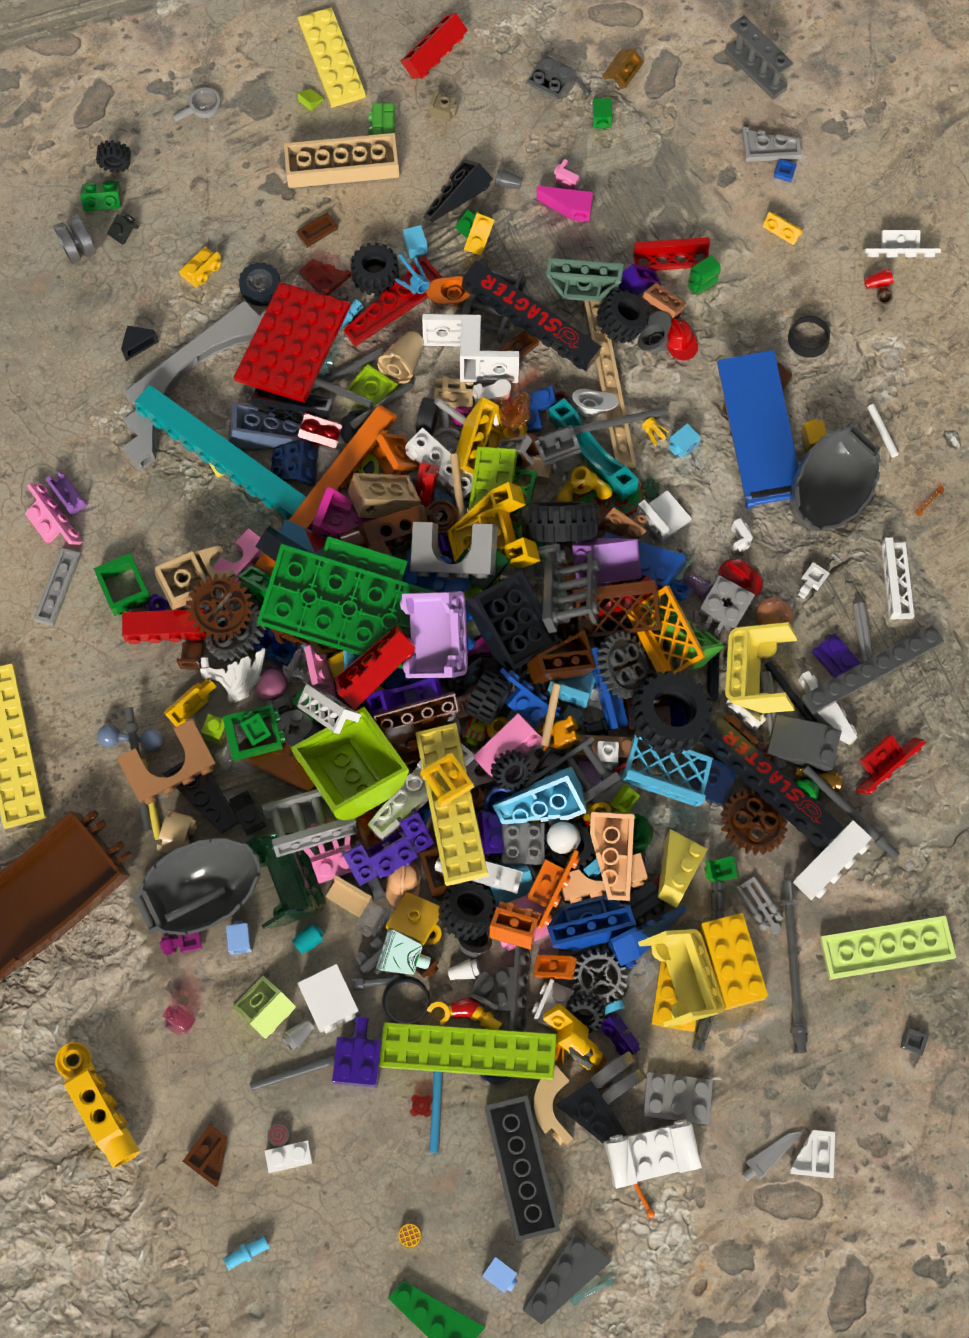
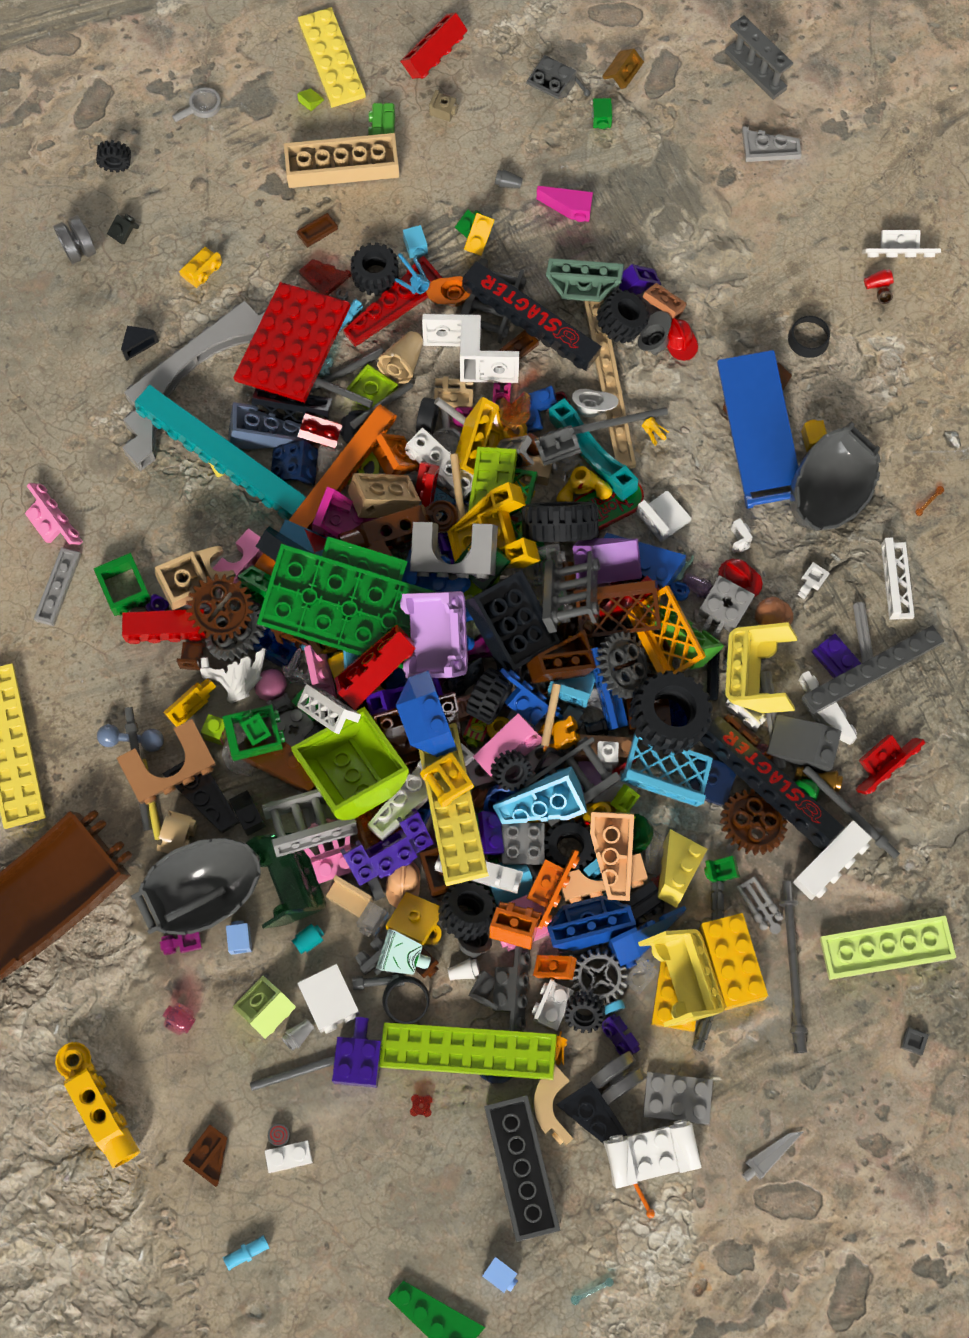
(66, 493): medium lavender hinge -> none
(100, 195): green bracket -> none
(255, 274): black wheel -> none
(409, 1235): tile -> none
(424, 716): none -> blue wedge
(435, 1115): dark azure bar -> none
(466, 182): black wedge -> none
(468, 1009): piece -> none
(494, 392): white leg -> none
(563, 837): white hair -> none
(566, 178): bright pink bracket -> none
(568, 1275): dark grey wing -> none
(574, 1038): yellow plate -> none
(621, 525): medium nougat hinge -> none
(650, 488): clear green plant -> none
(666, 248): red fence -> none
(684, 441): medium azure brick -> none
(704, 275): green brick -> none
(782, 228): yellow hinge -> none
(785, 170): blue tile -> none
(790, 692): black bar -> none
(816, 1155): white wing -> none
(882, 430): white bar -> none

